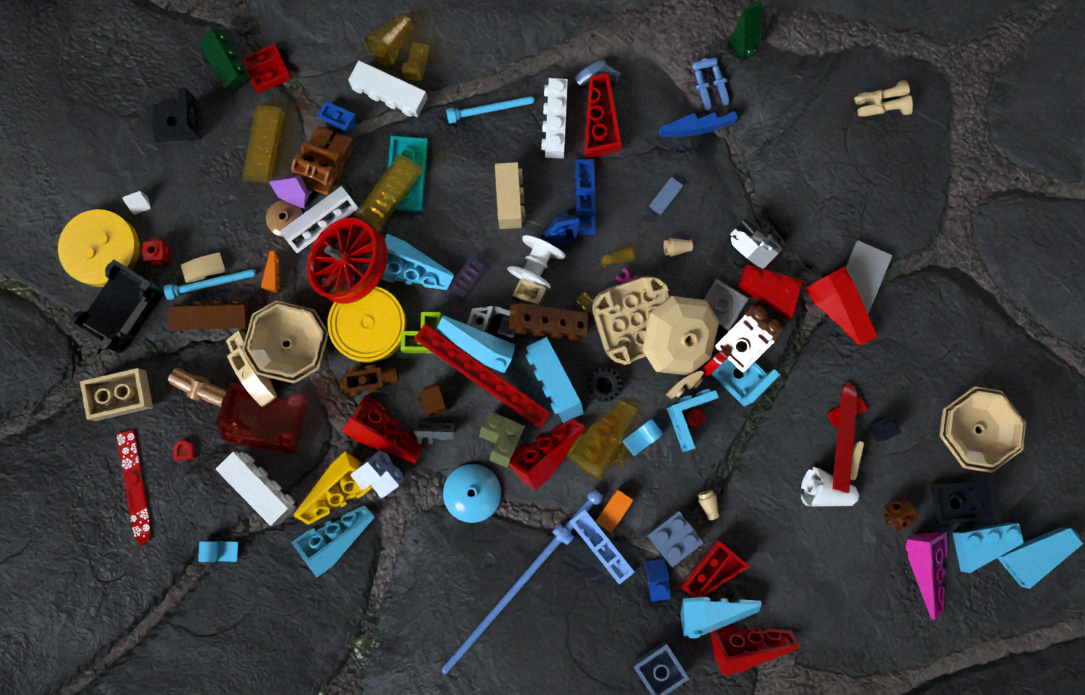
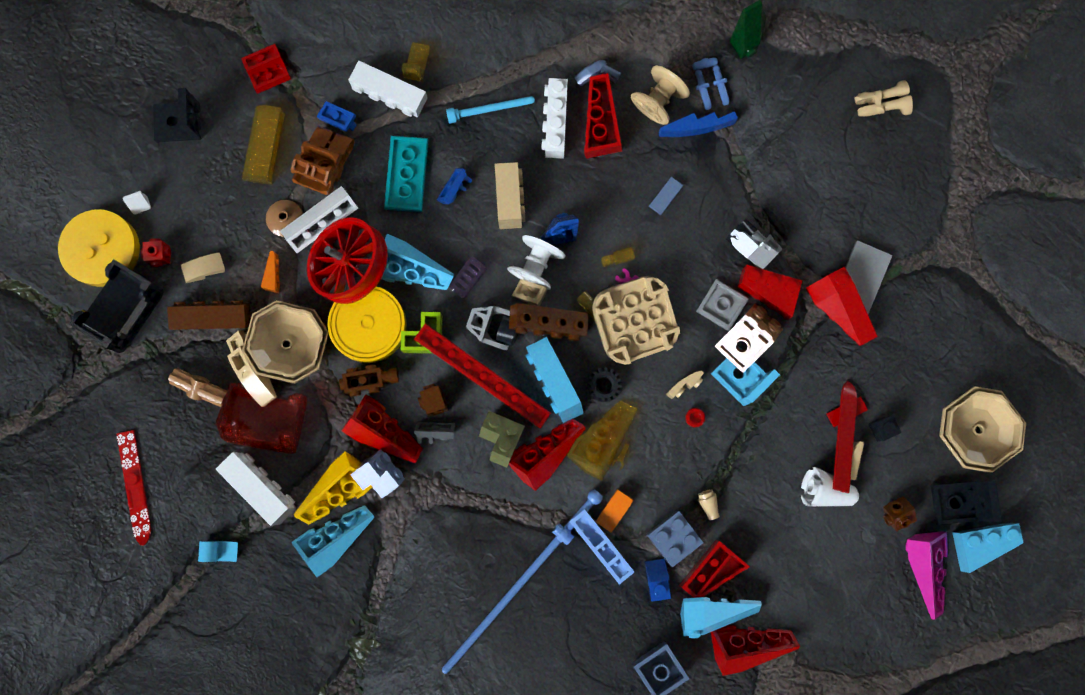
(116, 394): tan brick -> none
(172, 291): medium azure piece -> none
(183, 450): red tile -> none
(224, 59): dark green brick -> none
(292, 190): medium lavender slope -> none
(389, 39): clear yellow cone -> none
(389, 192): clear yellow brick -> none
(449, 192): none -> blue plate
(484, 347): medium azure wedge -> none
(486, 495): medium azure dish -> none
(585, 196): blue slope -> none
(642, 437): medium azure panel -> none
(667, 85): none -> tan piece
(668, 329): tan rock -> none
(677, 246): tan cone -> none
(678, 419): medium azure bracket -> none
(714, 363): red beam -> none
(1040, 555): medium azure slope -> none

